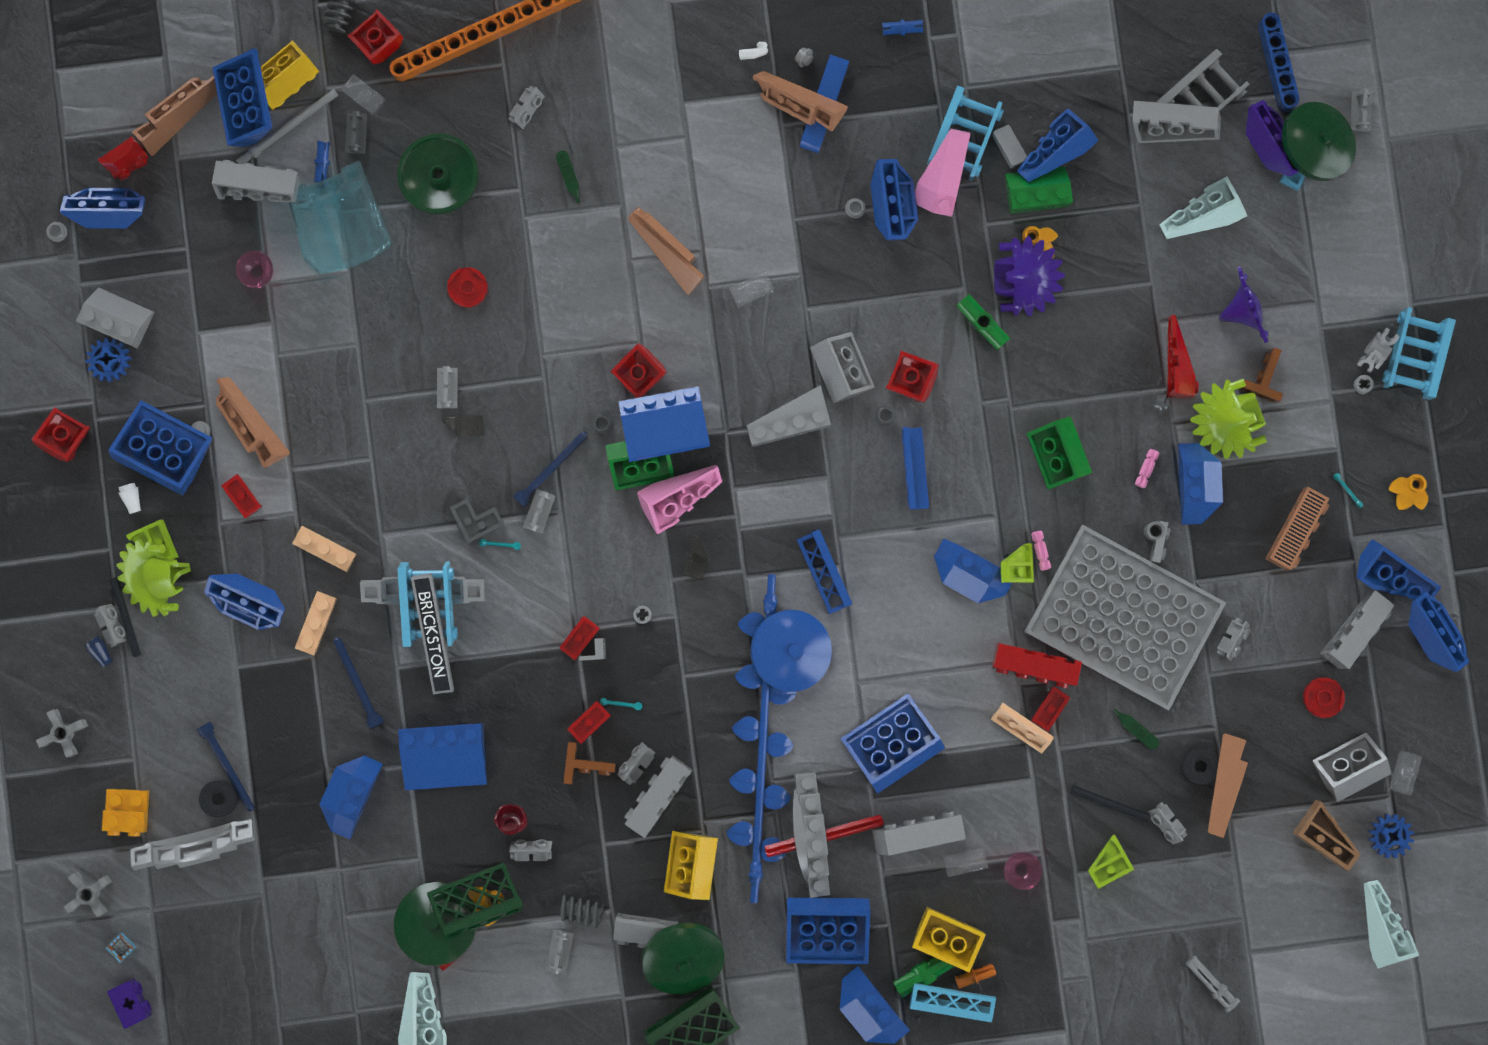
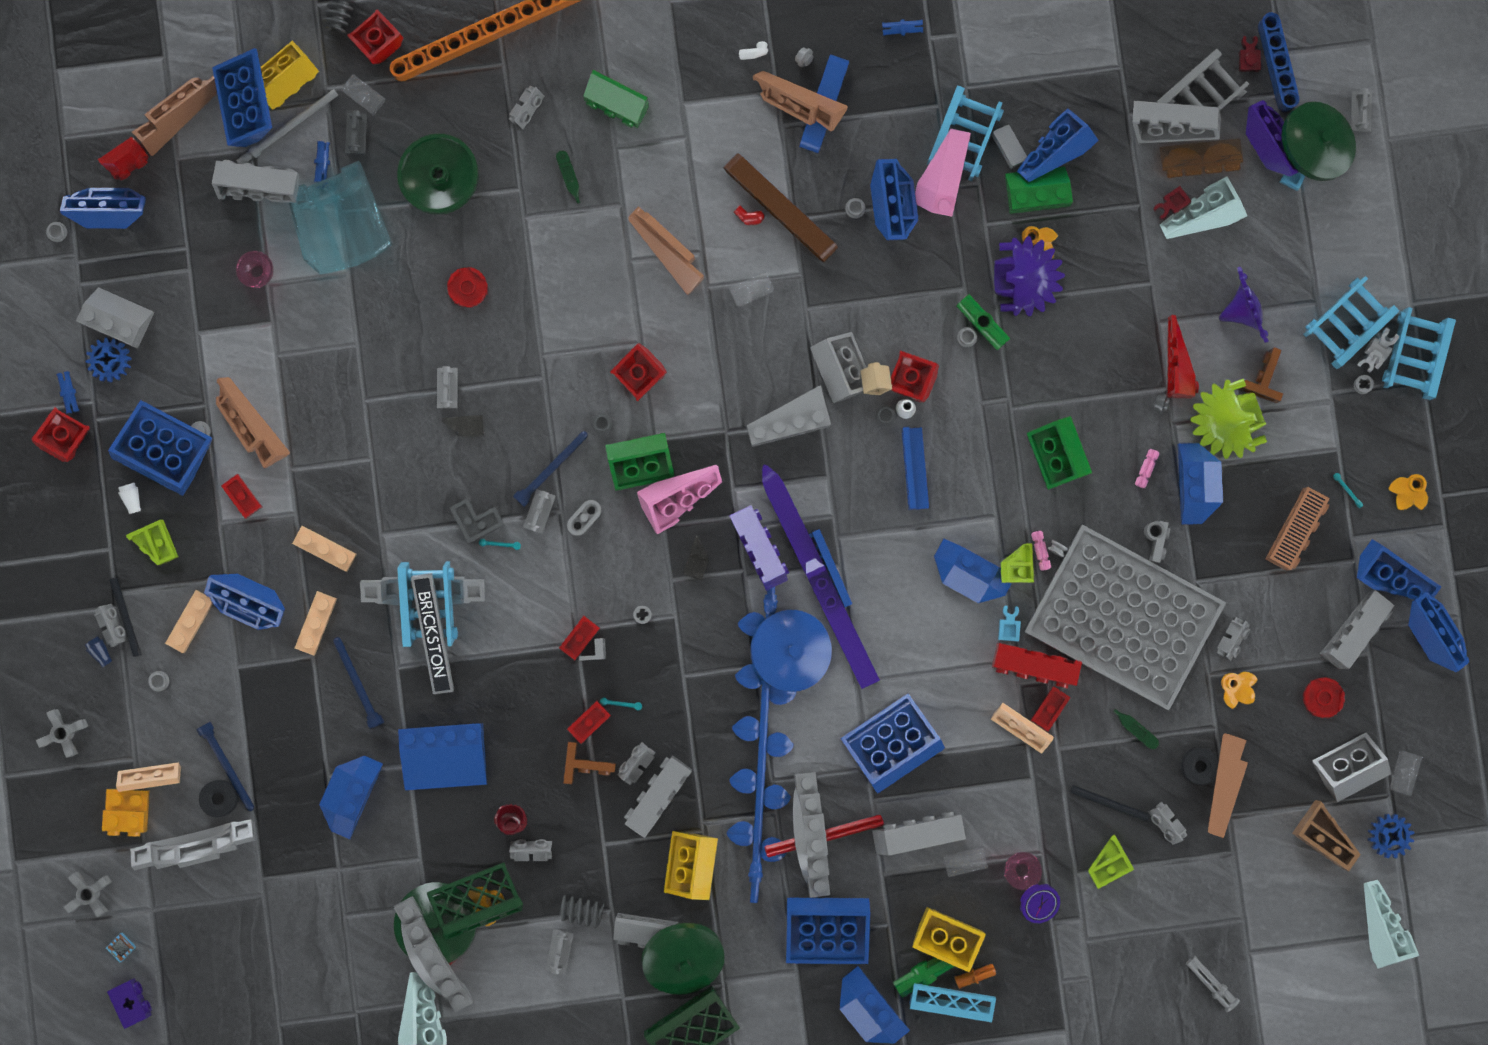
(67, 392): none -> blue pin
(148, 777): none -> light nougat plate
(150, 577): lime piece -> none
(158, 681): none -> light grey plate
(189, 621): none -> light nougat plate
(428, 958): none -> light grey piece
(584, 517): none -> light grey plate
(615, 99): none -> green slope
(664, 424): blue slope -> none
(751, 218): none -> red arm
(758, 547): none -> wedge
(780, 207): none -> reddish brown beam
(818, 578): none -> dark purple piece
(876, 379): none -> tan brick
(905, 413): none -> white cone
(967, 337): none -> light grey plate
(1009, 628): none -> medium azure plate
(1040, 903): none -> dark purple tile
(1057, 548): none -> light grey bush
(1174, 202): none -> dark red plate
(1197, 155): none -> clear orange windscreen
(1241, 690): none -> light orange plate
(1249, 58): none -> dark red plate
(1370, 328): none -> medium azure fence

